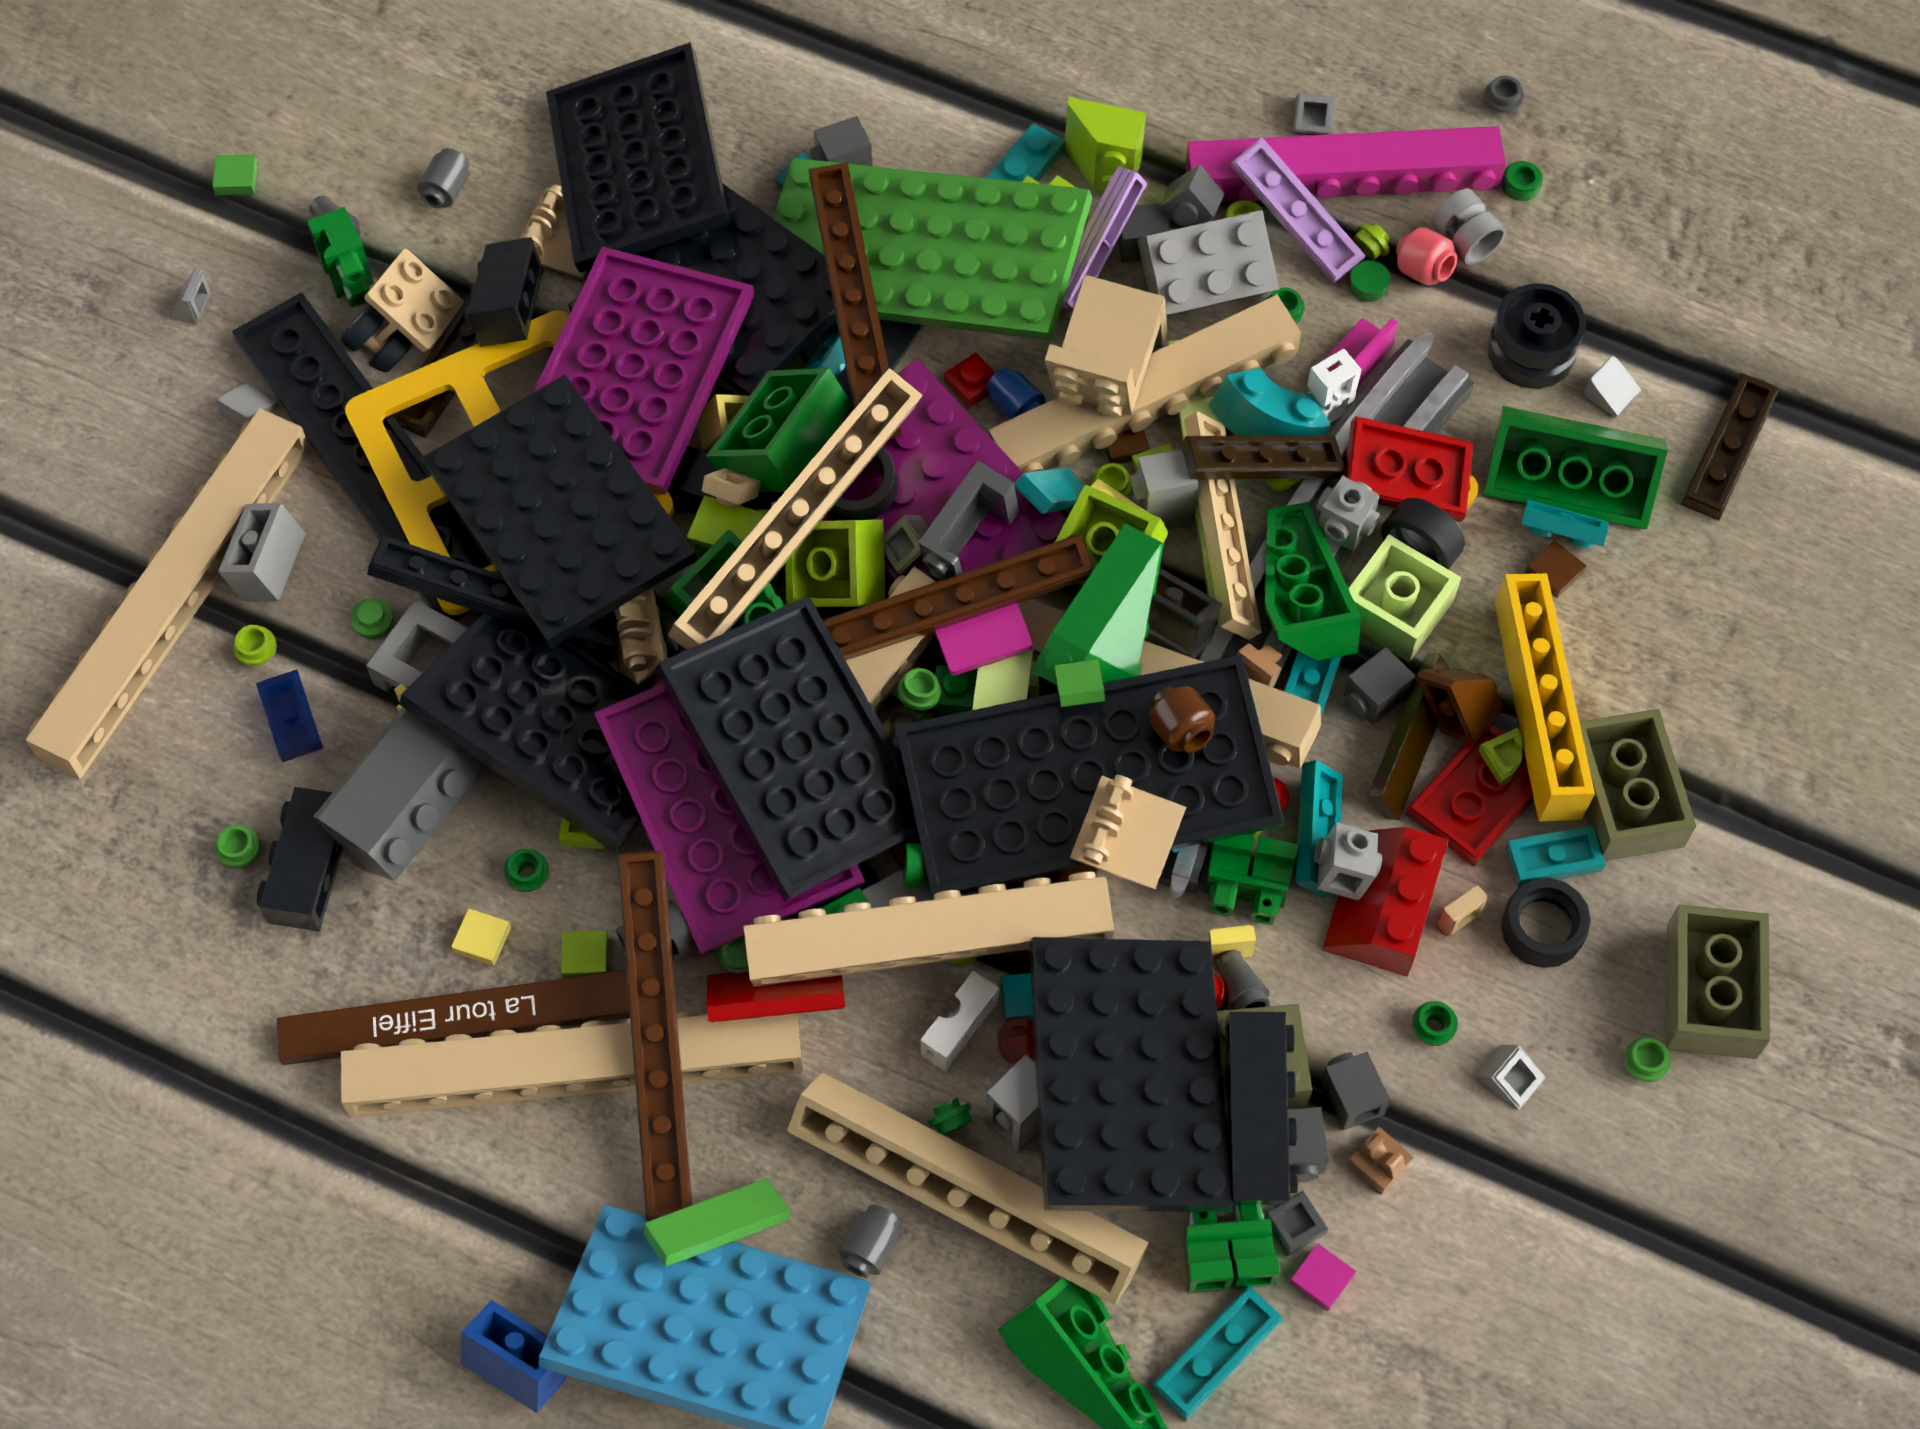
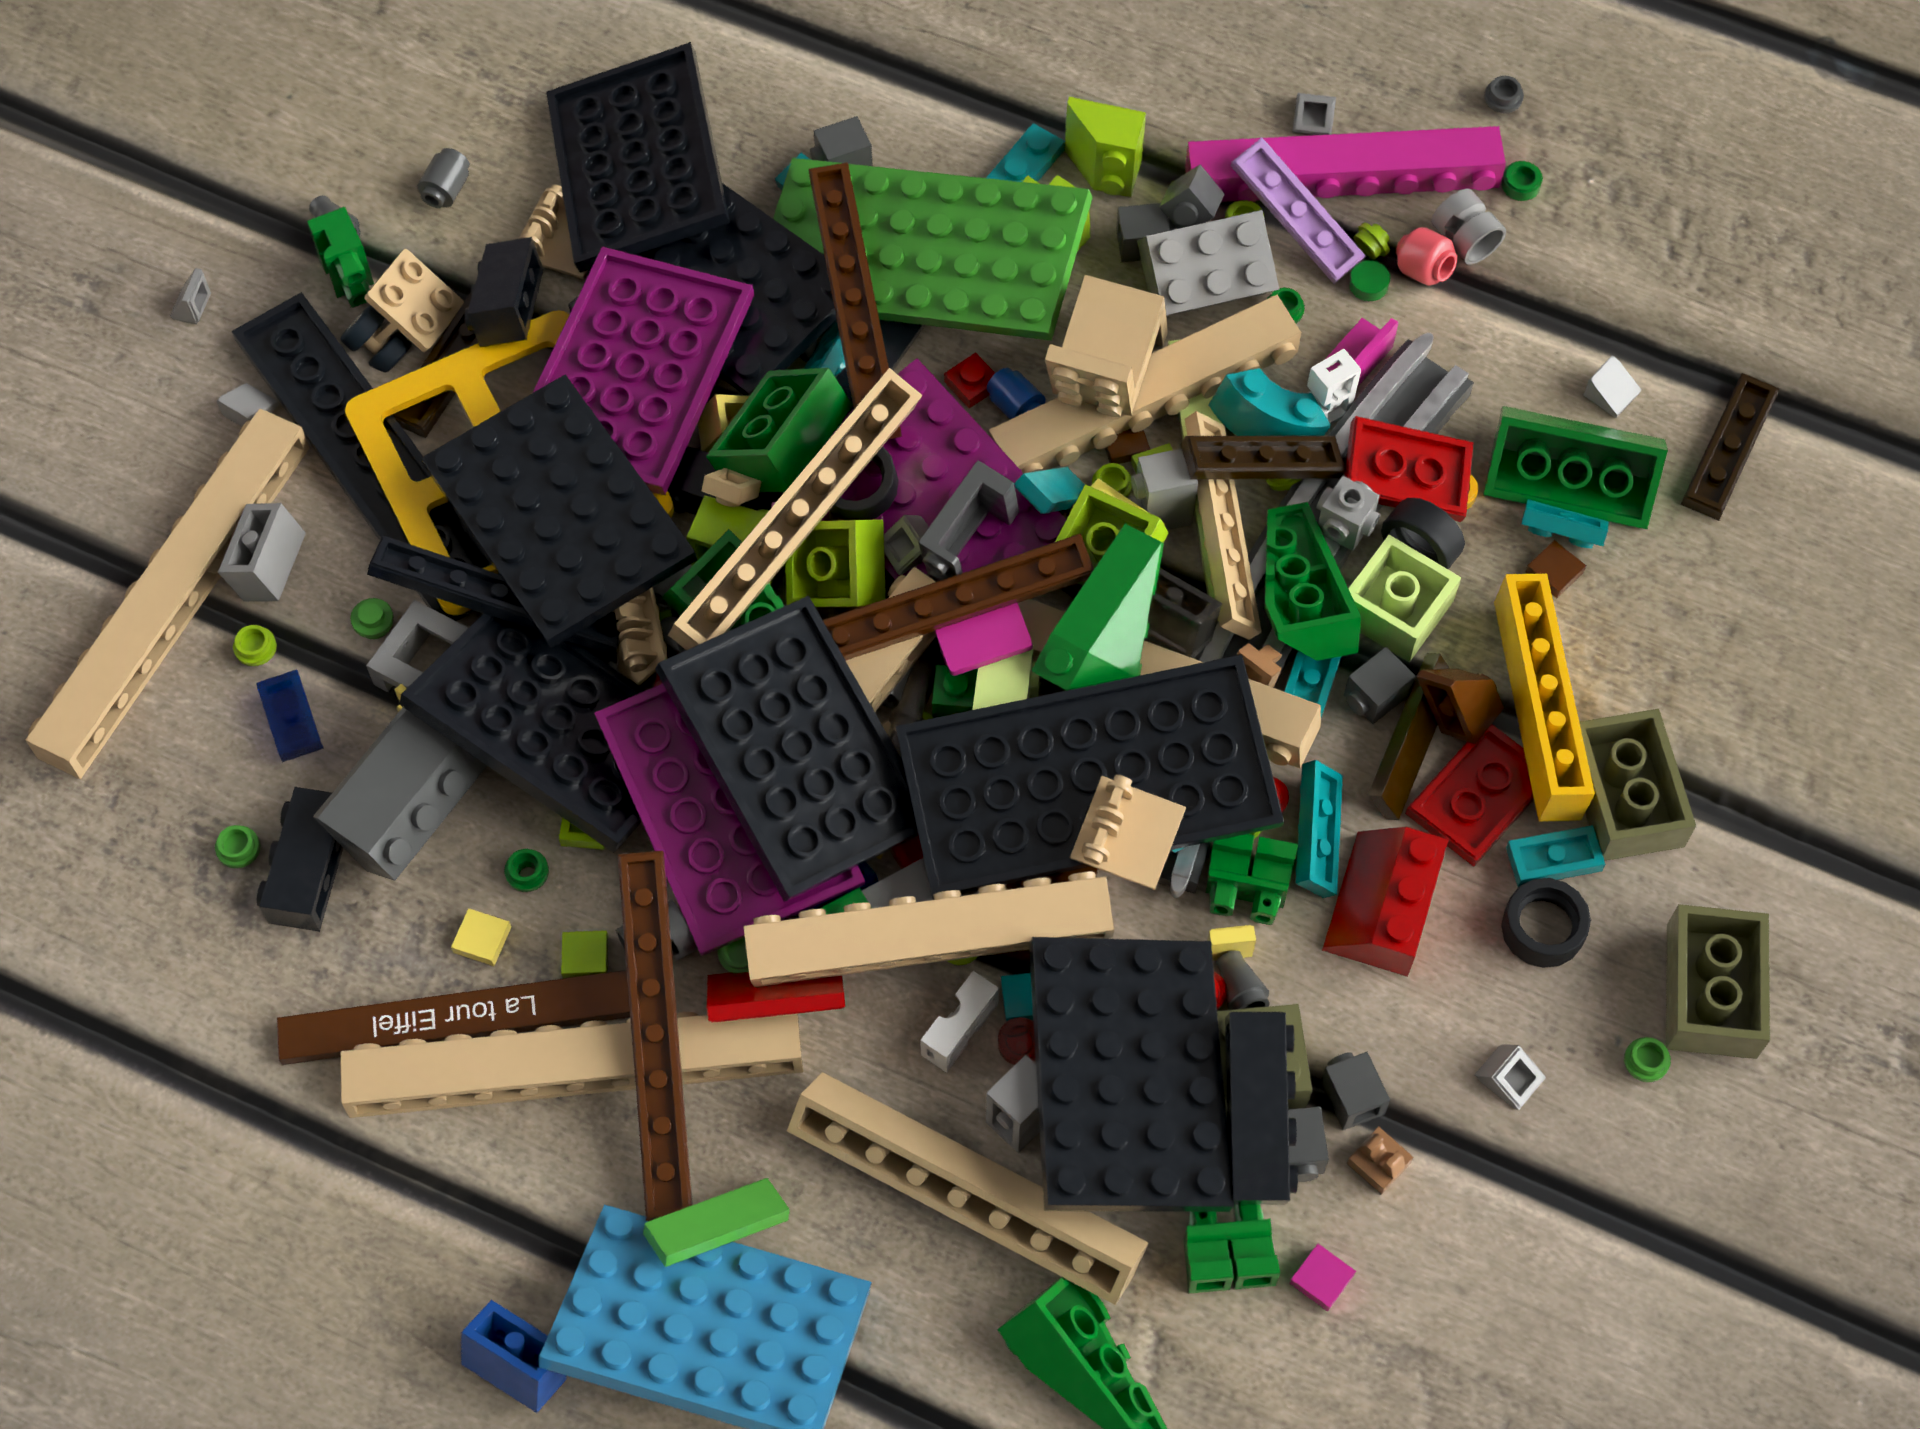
(235, 175): bright green tile -> none
(870, 1241): dark grey brick -> none
(913, 866): green tile -> none
(919, 689): bright green plate -> none
(950, 1116): green plate -> none
(1079, 683): bright green tile -> none
(1104, 229): lavender piece -> none
(1182, 719): reddish brown head -> none
(1217, 1353): teal tile -> none
(1296, 1223): dark grey tile -> none
(1347, 861): light grey brick -> none
(1439, 1012): green plate -> none
(1462, 911): tan tile -> none
(1503, 755): lime tile -> none
(1536, 335): black wheel -> none

